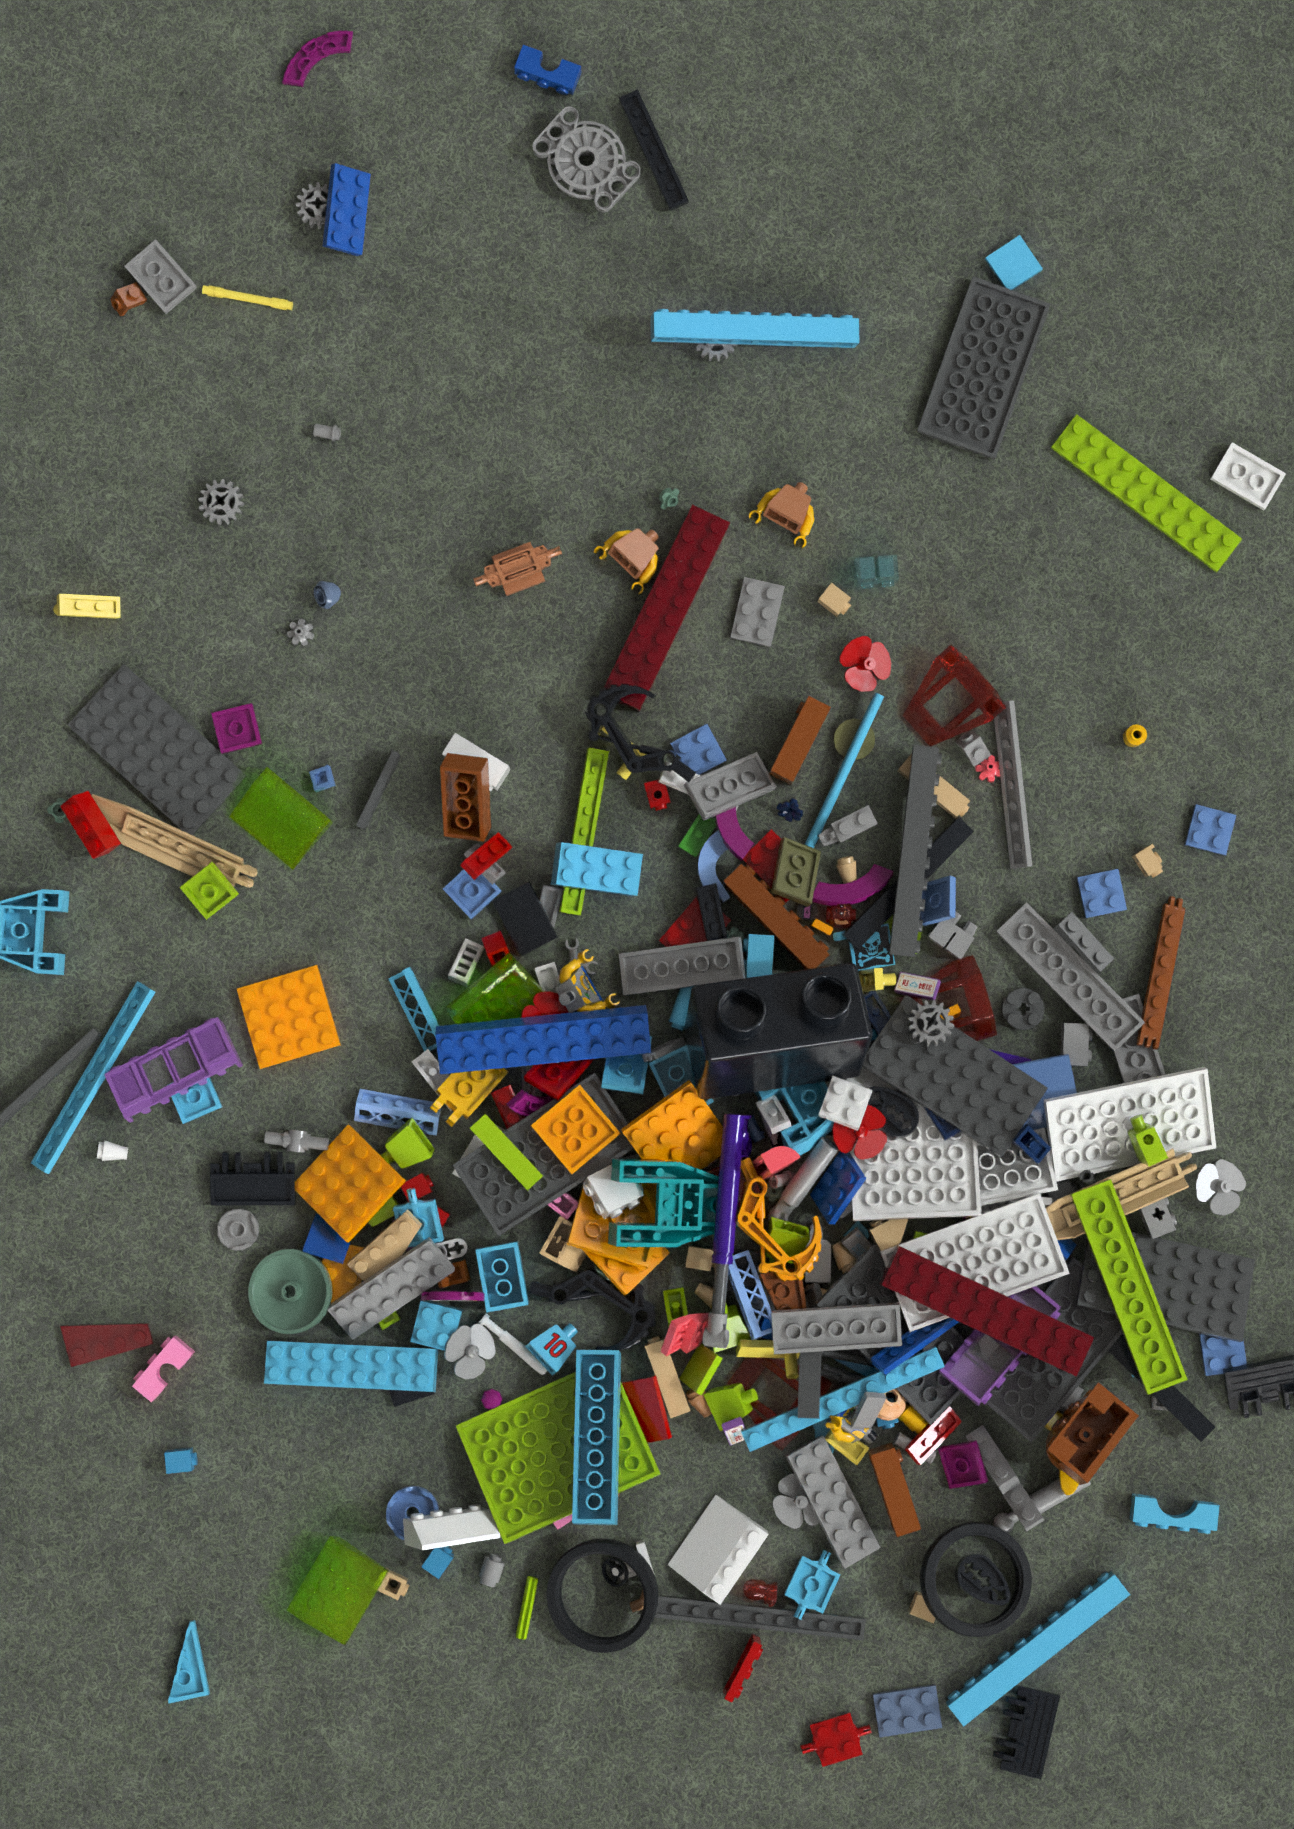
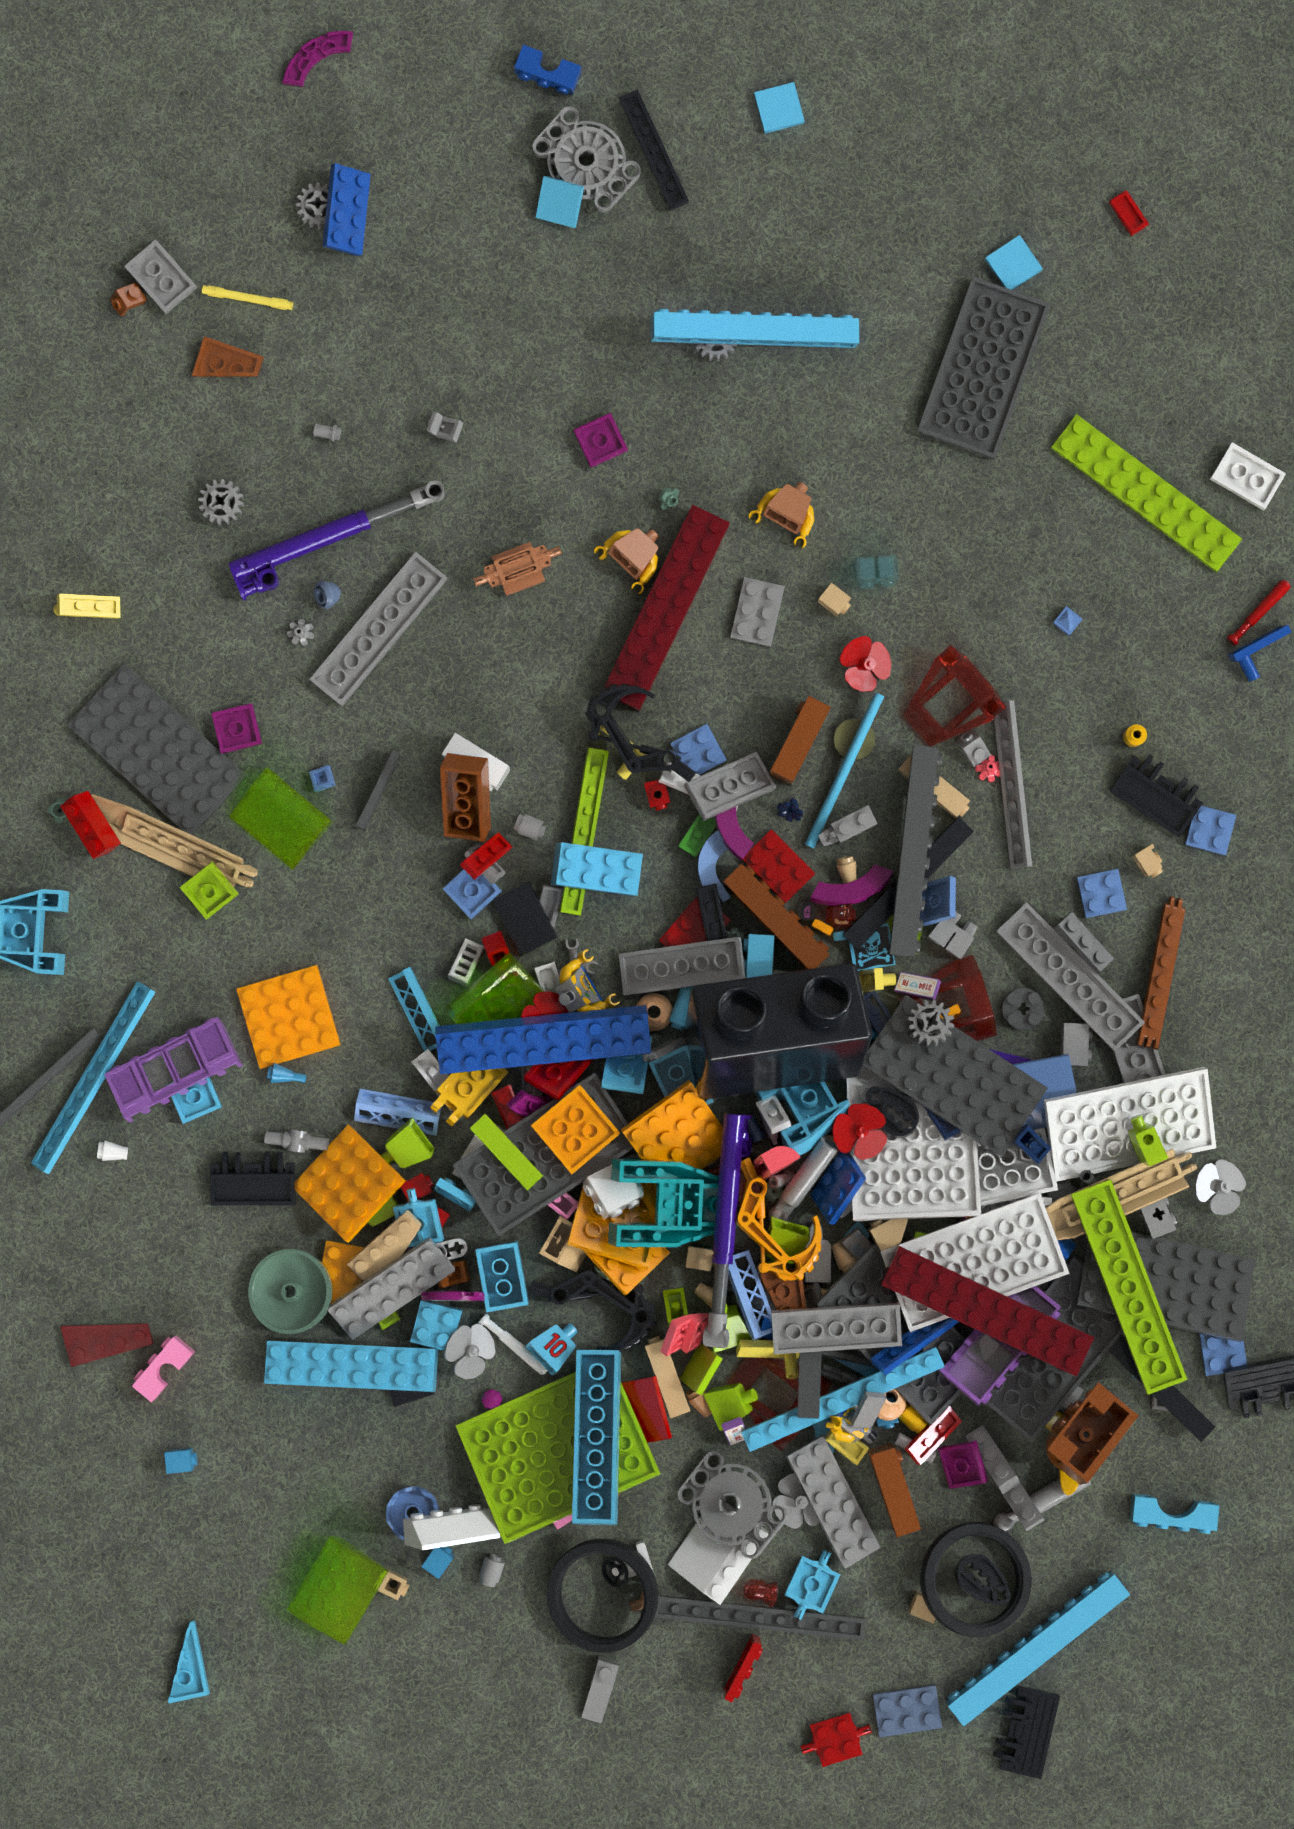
(224, 360): none -> dark orange wing
(239, 1223): light grey tile -> none
(253, 568): none -> dark purple piece
(281, 1074): none -> dark azure cone
(325, 1241): blue tile -> none
(378, 629): none -> light grey plate
(444, 427): none -> light grey bracket
(460, 1197): none -> medium azure plate
(526, 1608): lime axle -> none
(530, 827): none -> light grey brick
(559, 201): none -> medium azure tile
(600, 440): none -> magenta plate
(600, 1689): none -> light grey slope
(665, 1006): none -> light nougat piece
(750, 1504): none -> light grey piece
(779, 107): none -> medium azure tile
(796, 871): olive tile -> none
(845, 1103): white plate -> none
(1067, 621): none -> medium blue tile
(1128, 213): none -> red tile
(1155, 798): none -> black hinge
(1243, 653): none -> blue piece
(1265, 605): none -> red piece

